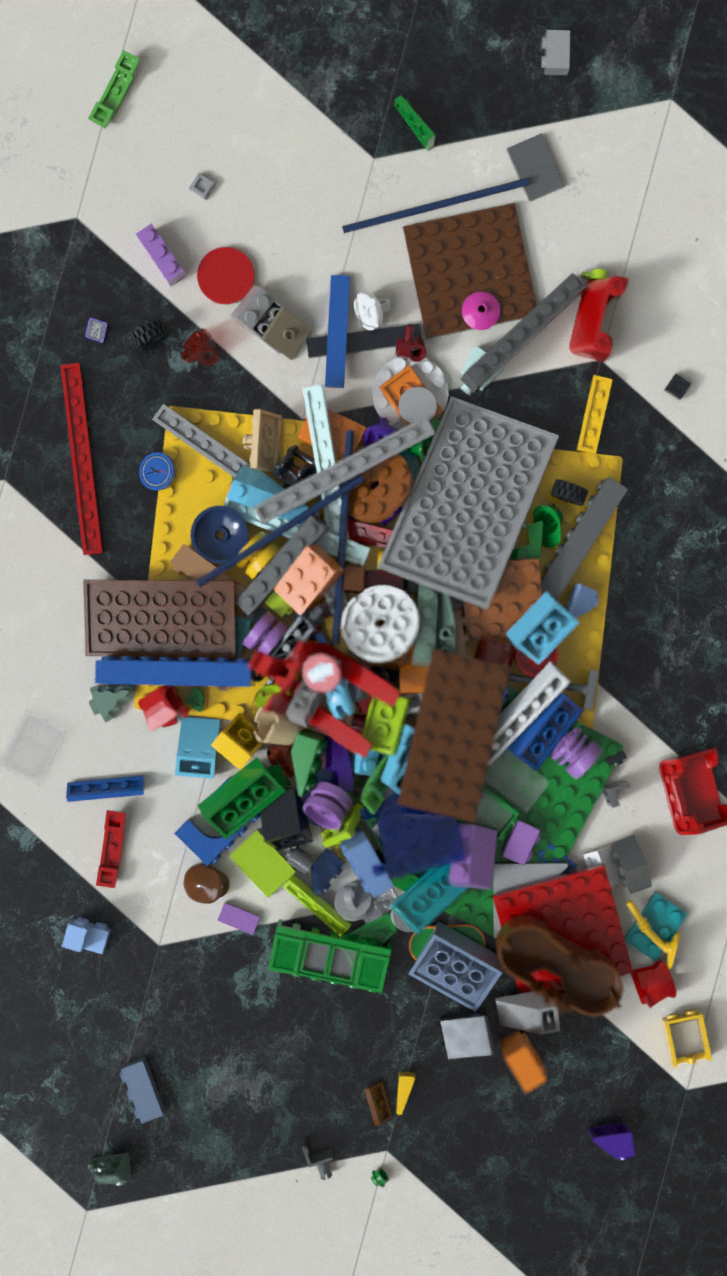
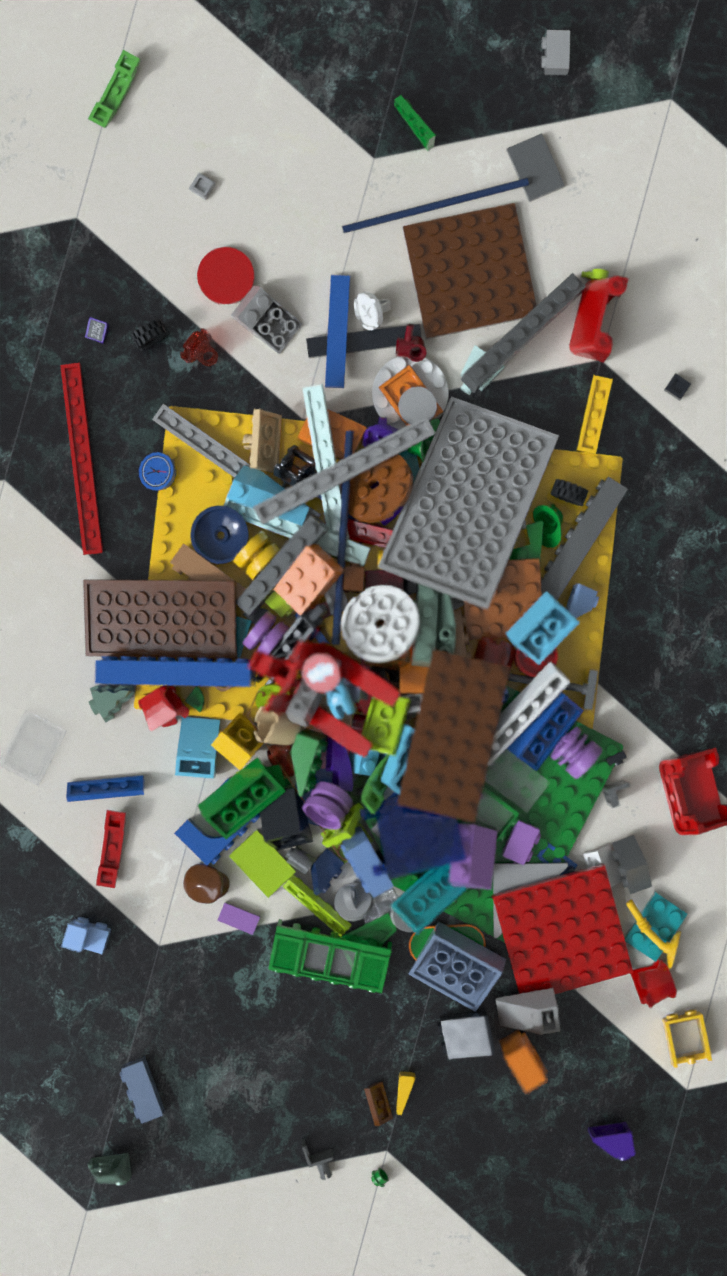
(161, 254): medium lavender brick -> none
(279, 531): dark blue piece -> none
(286, 333): dark tan plate -> none
(480, 320): dark pink dish -> none
(587, 976): reddish brown piece -> none

